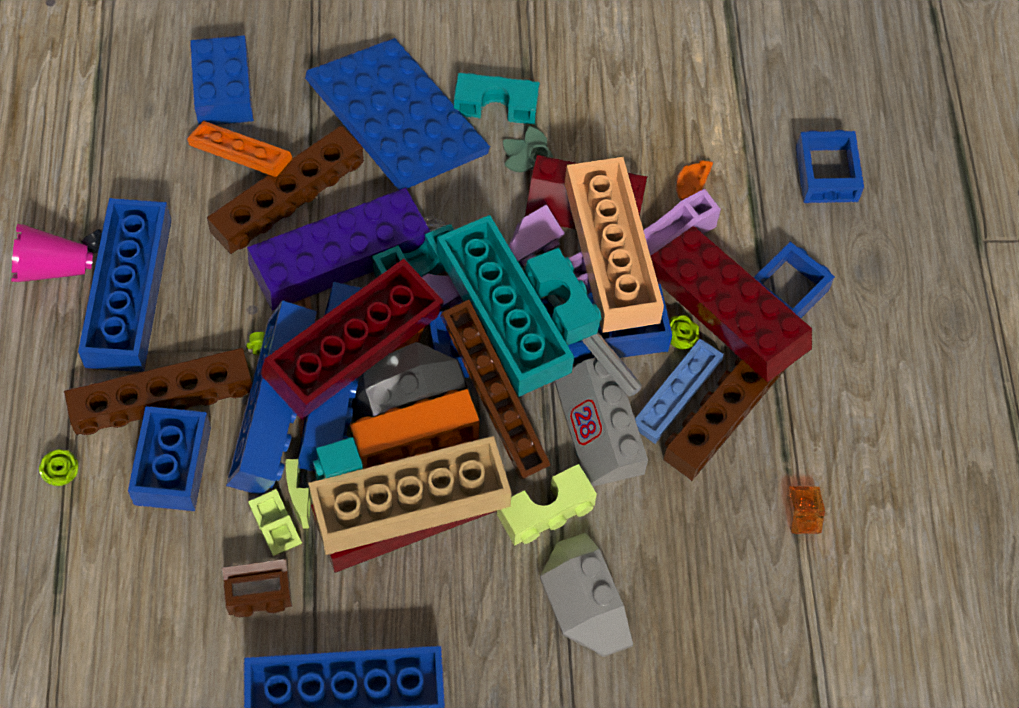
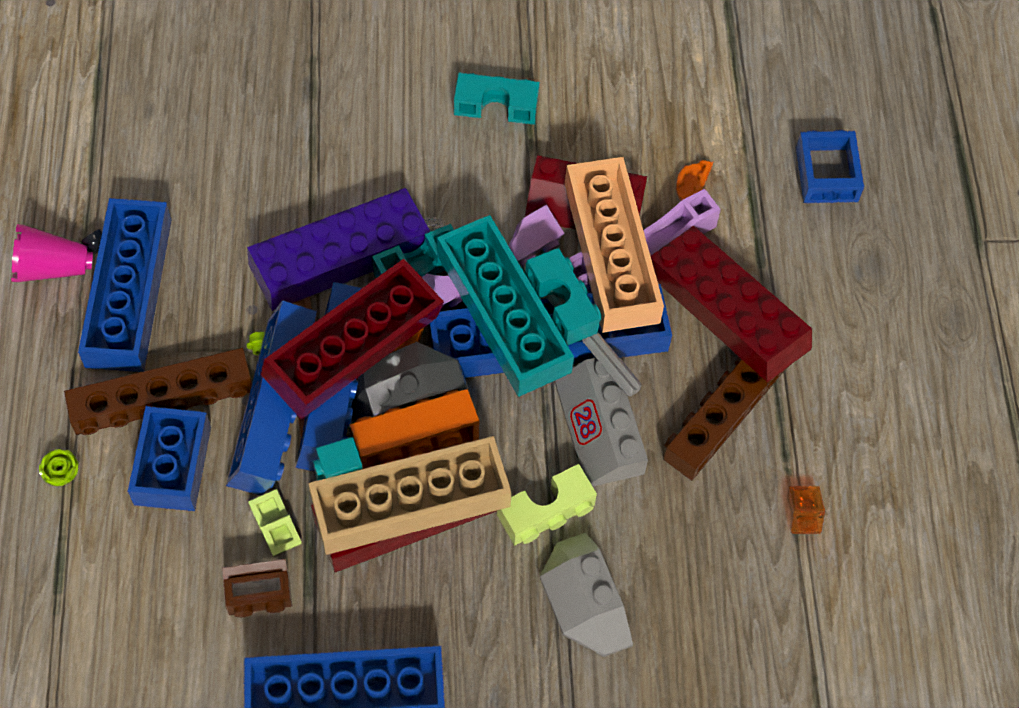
(221, 80): blue brick -> none
(240, 148): orange tile -> none
(248, 206): reddish brown brick -> none
(299, 496): yellowish green slope -> none
(397, 113): blue plate -> none
(494, 389): reddish brown brick -> none
(524, 152): sand green plate -> none
(678, 390): medium blue plate -> none
(684, 332): lime plate -> none
(808, 267): blue window -> none

